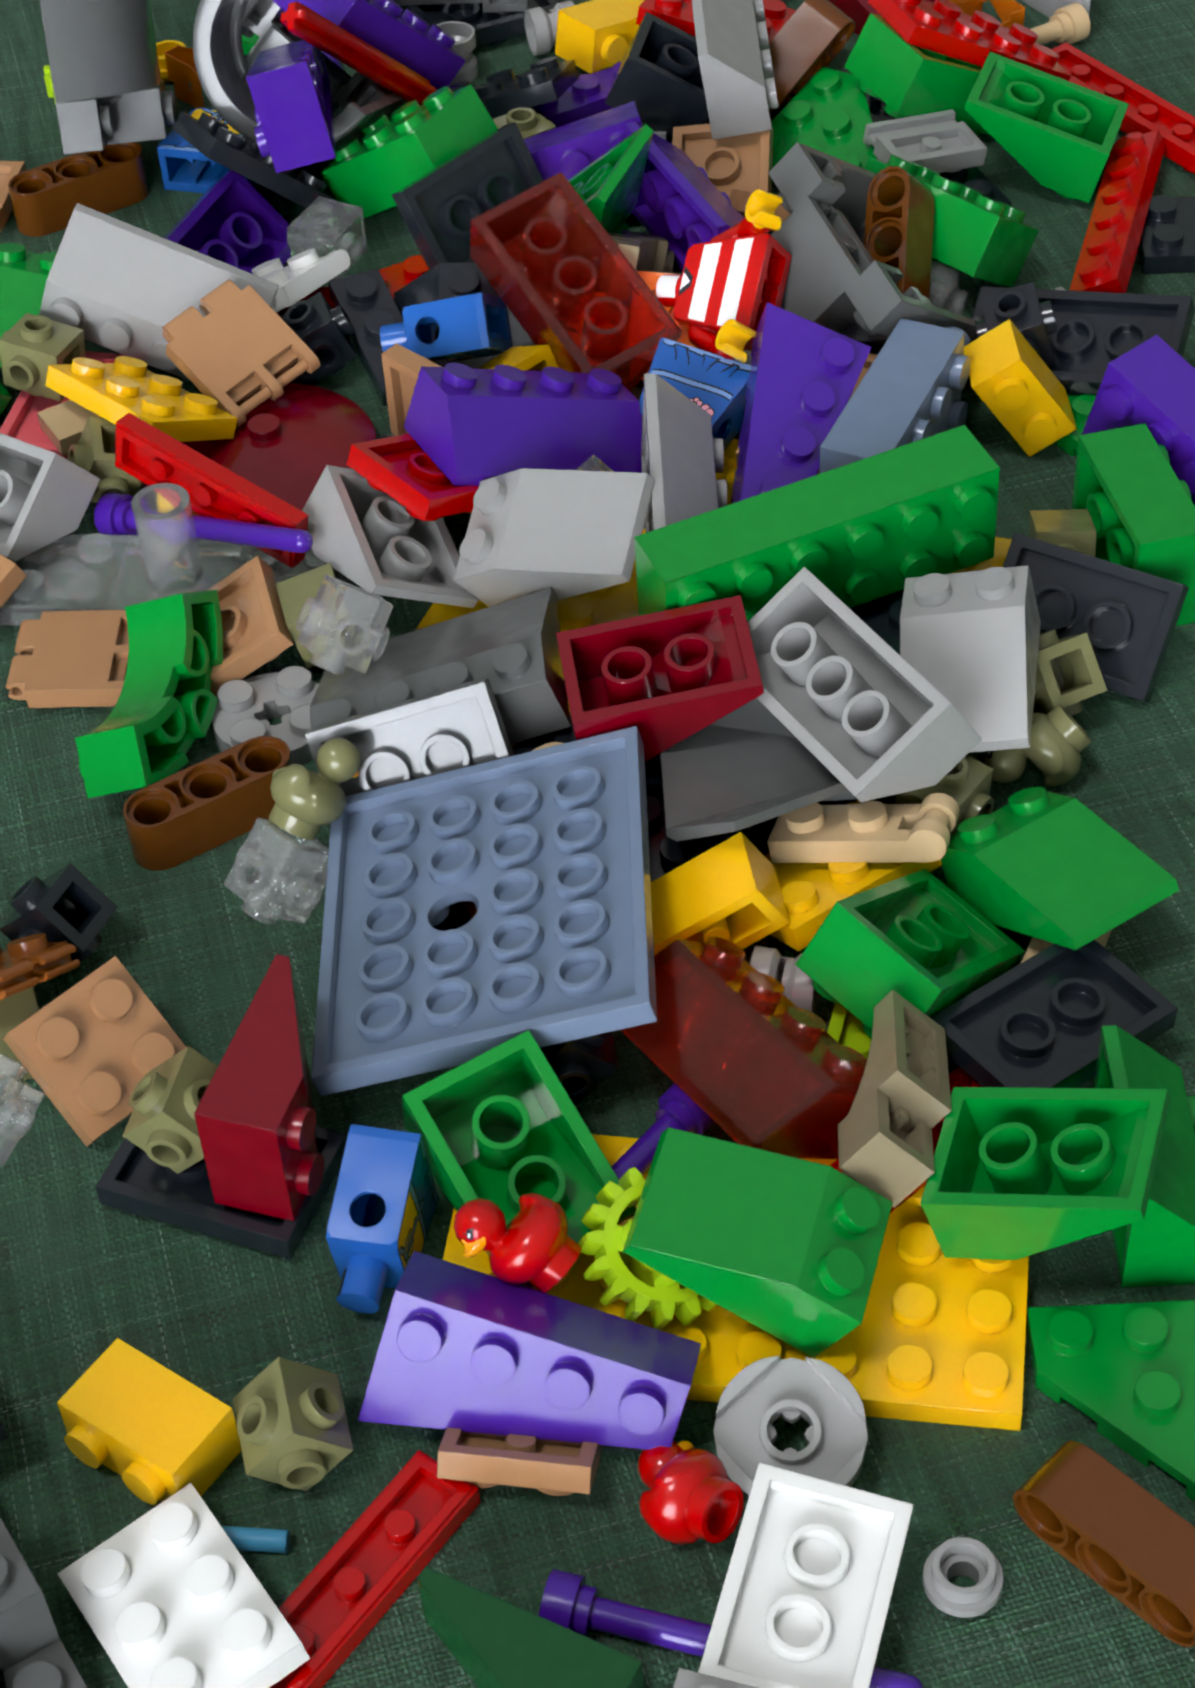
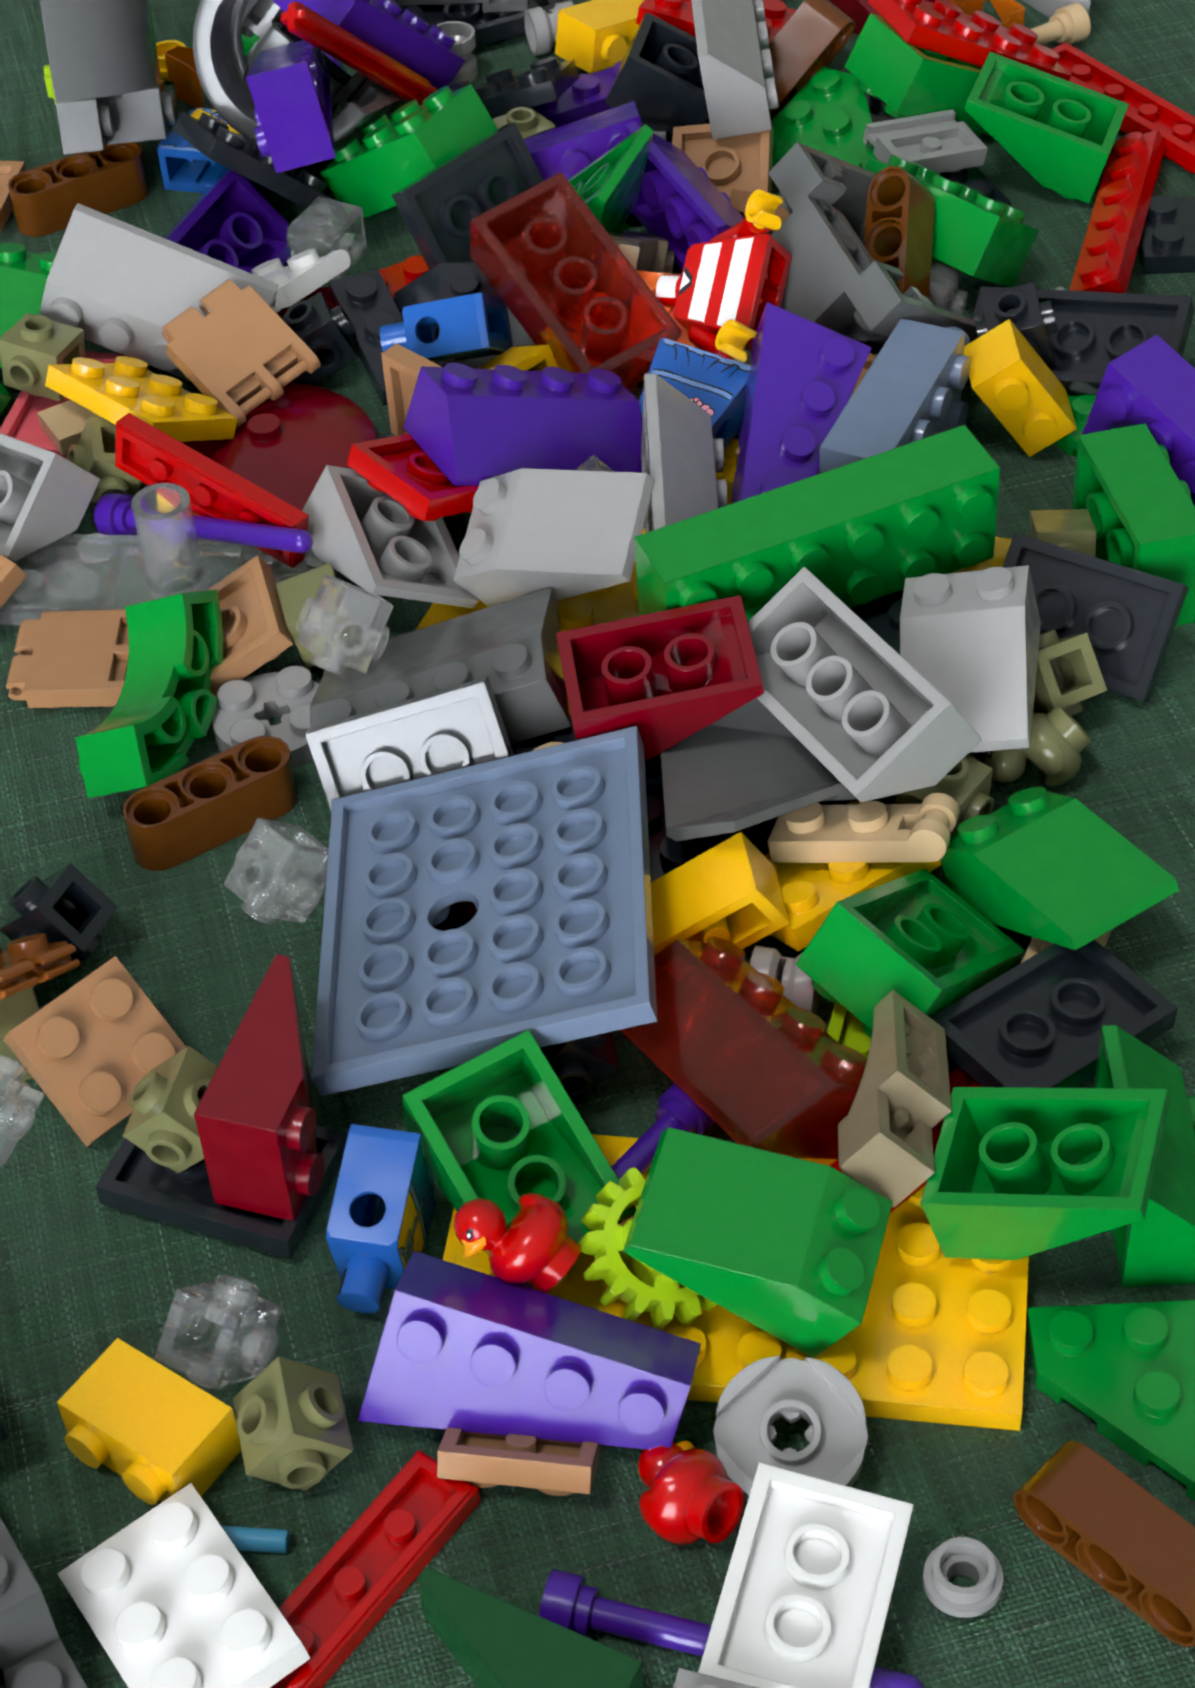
(219, 1332): none -> clear brick
(311, 798): olive animal -> none

